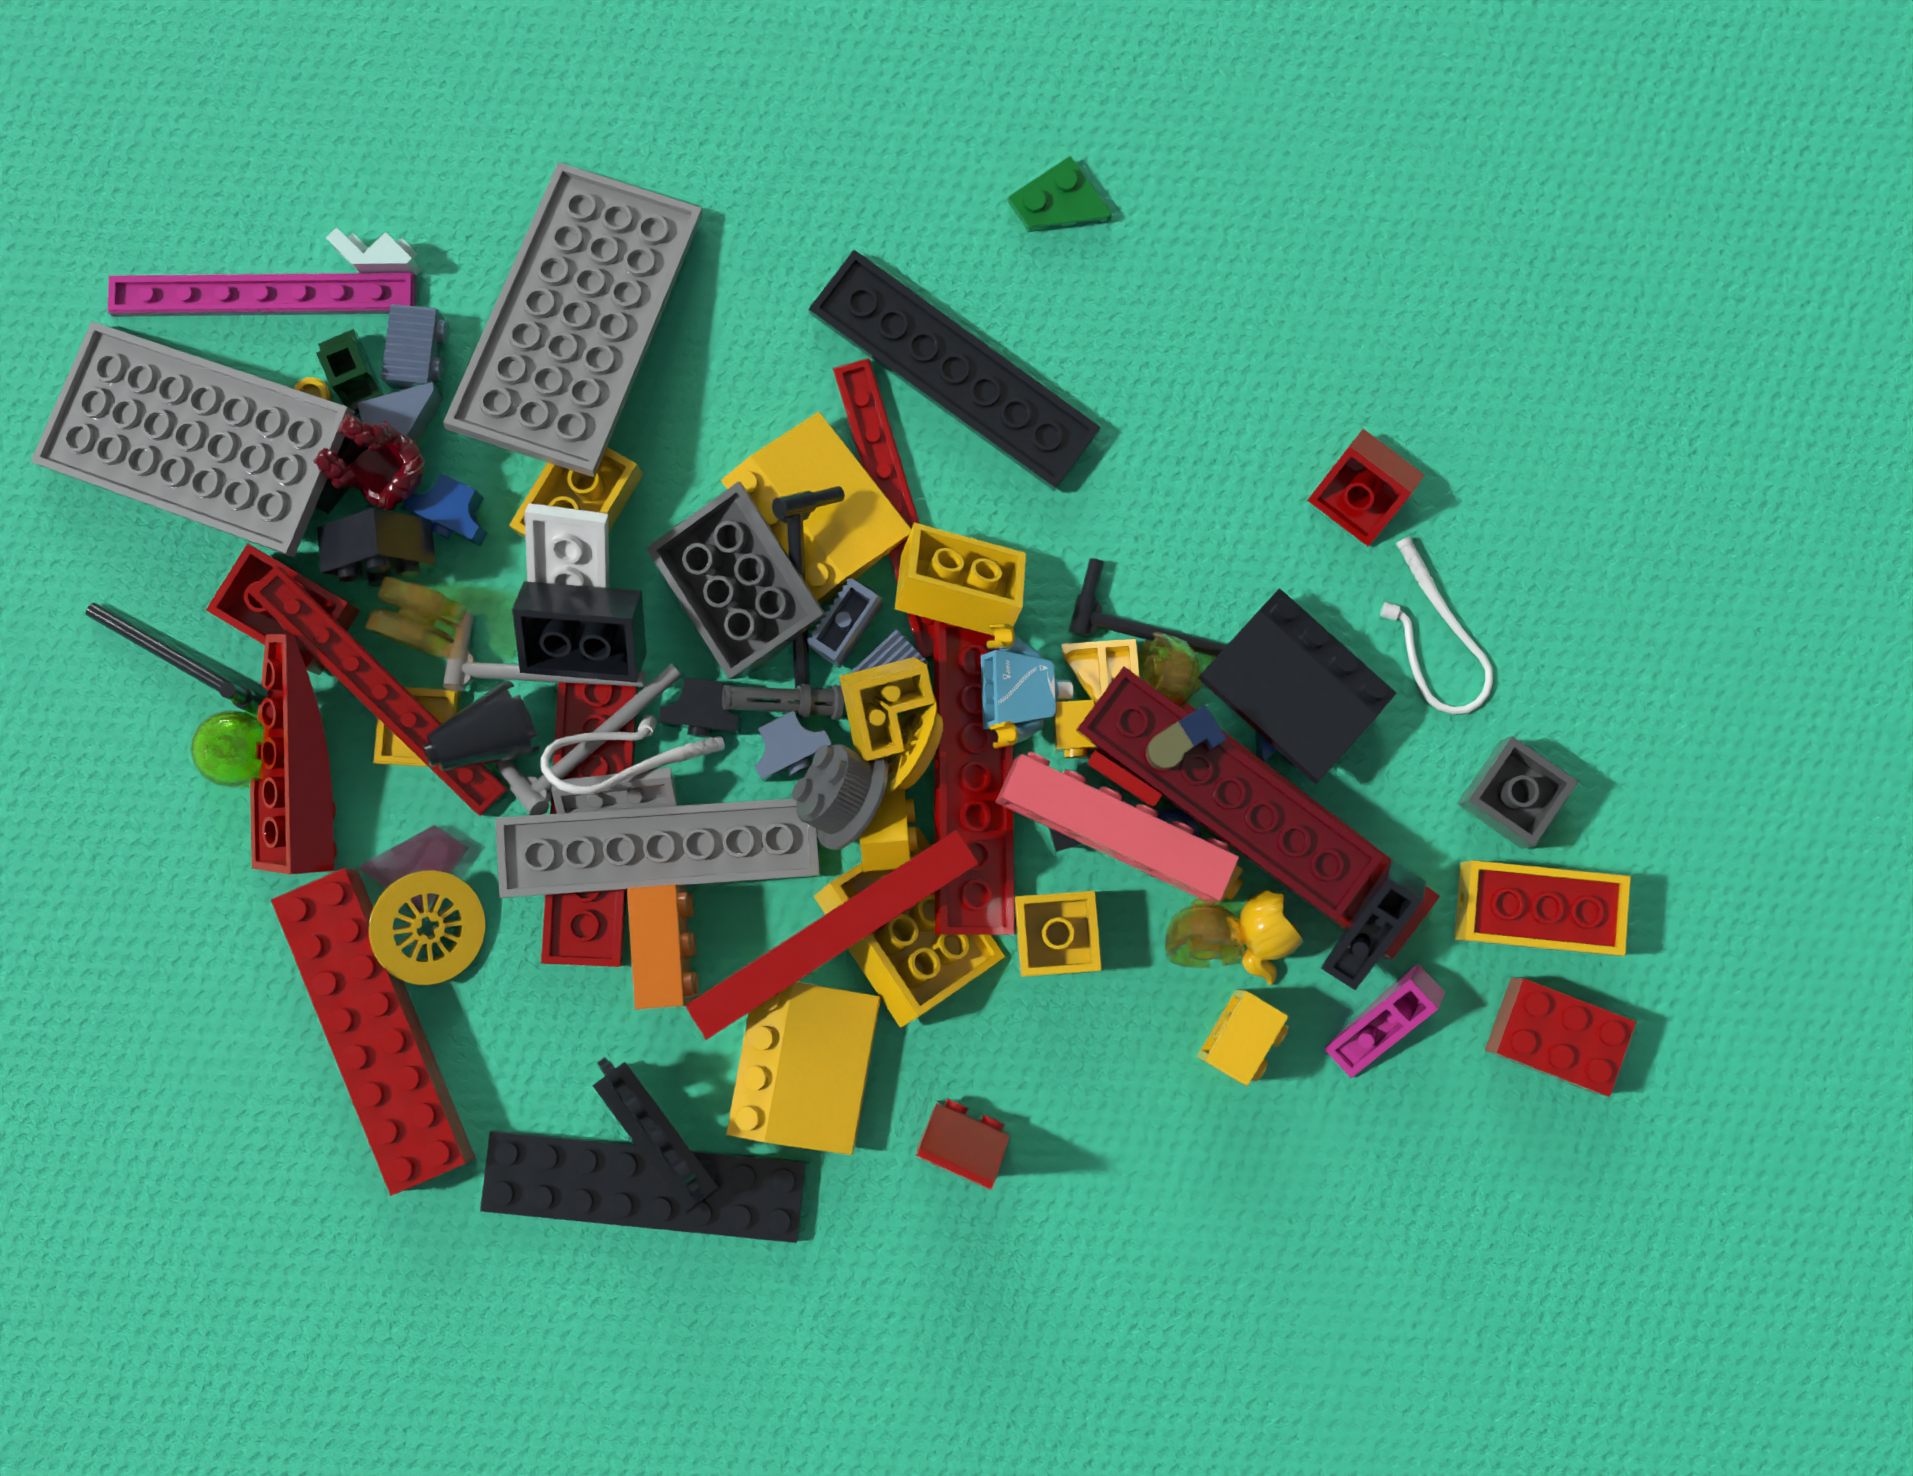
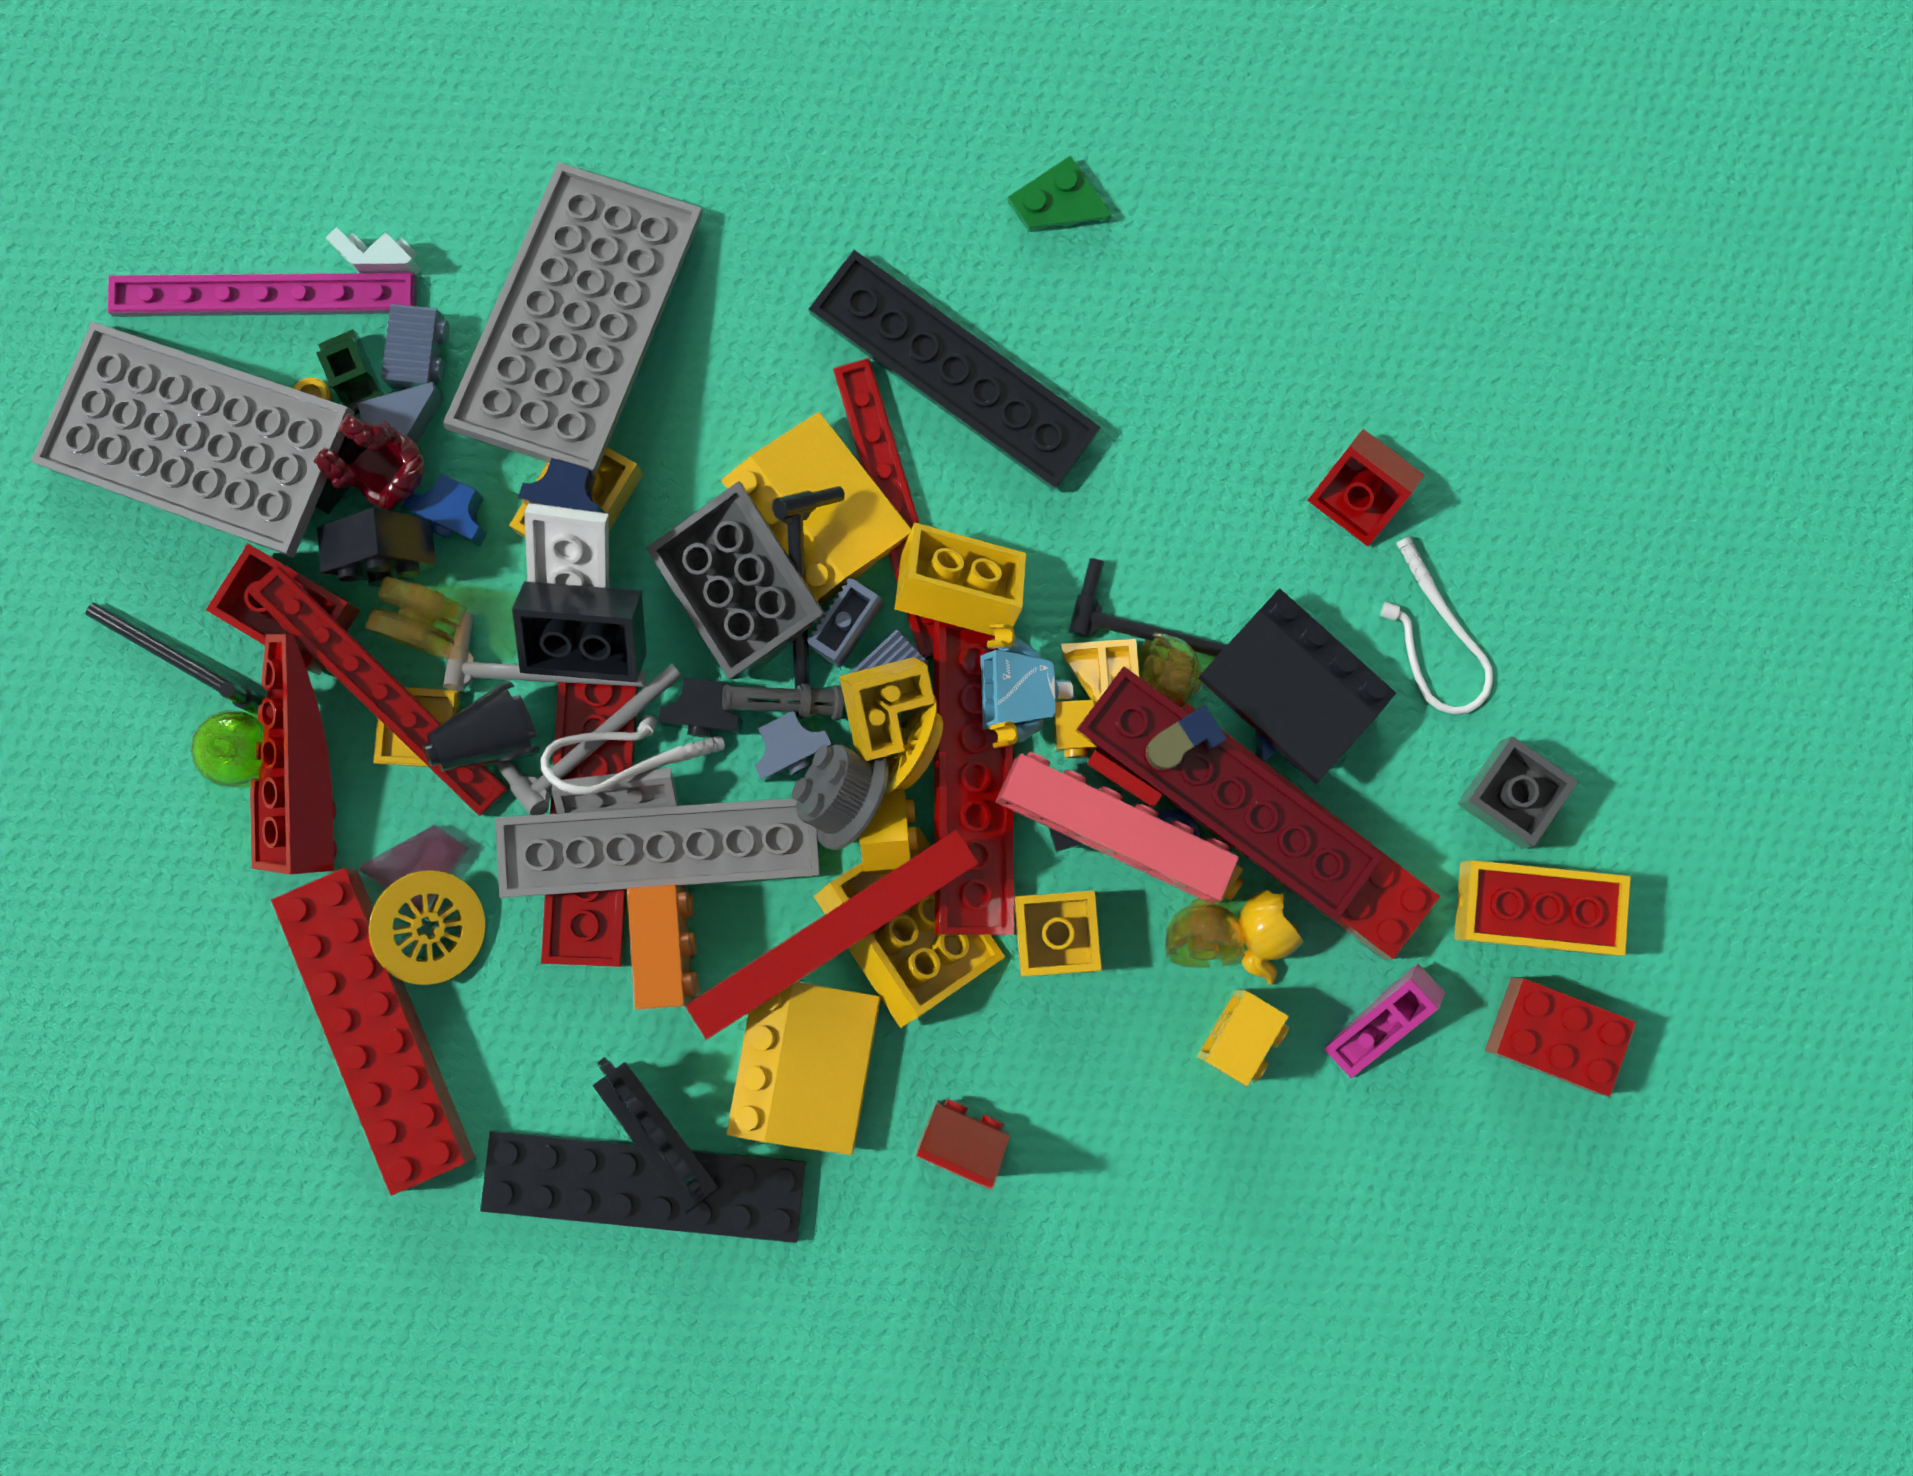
(563, 487): none -> dark blue brick
(1375, 924): black slope -> none

